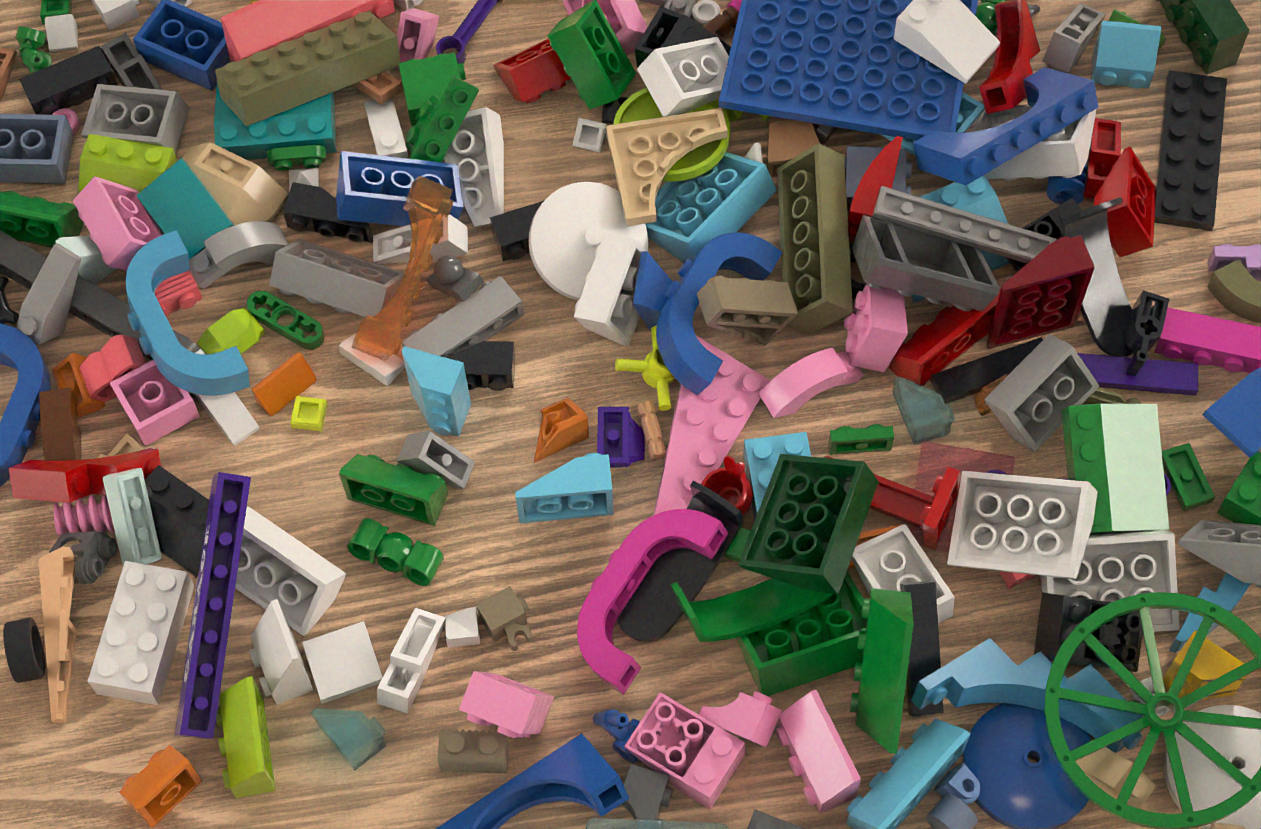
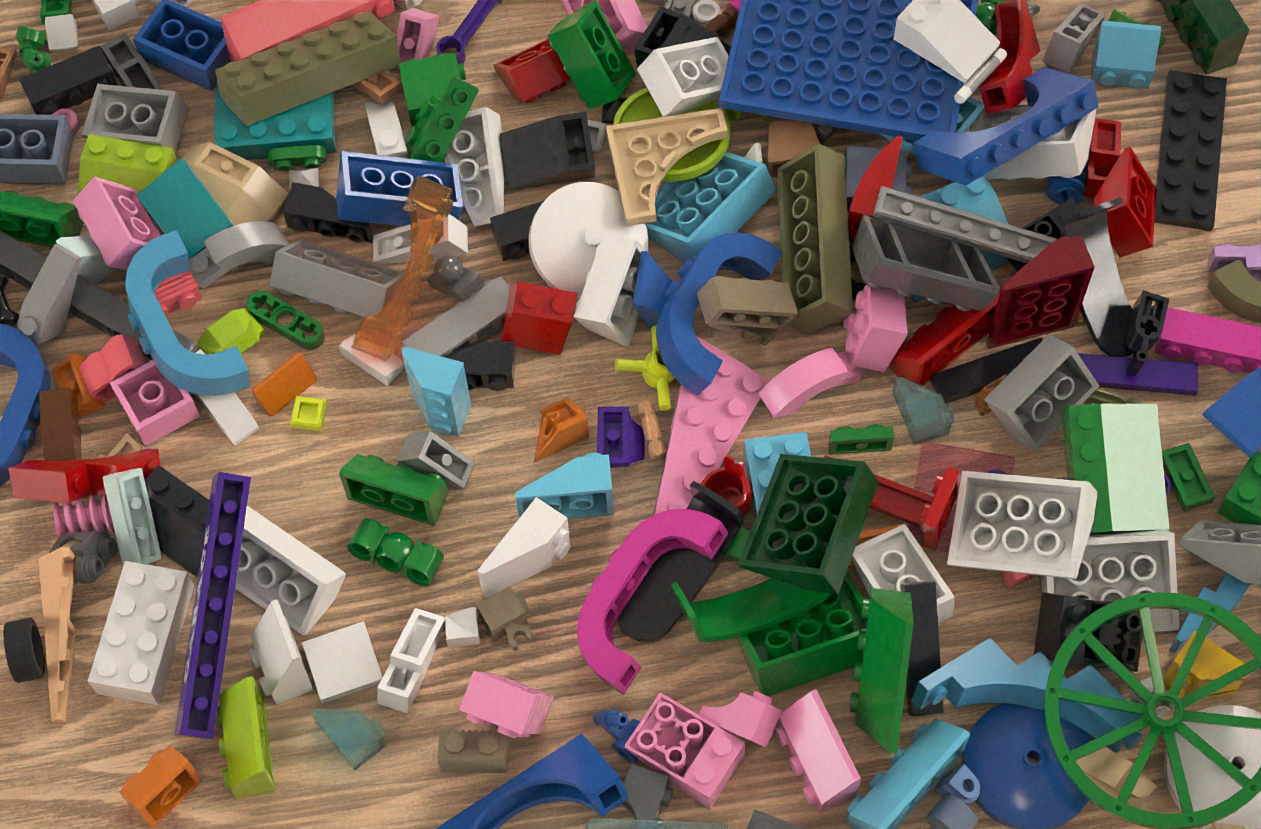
(526, 549): none -> white slope
(538, 317): none -> red slope
(548, 152): none -> black slope
(980, 76): none -> bar

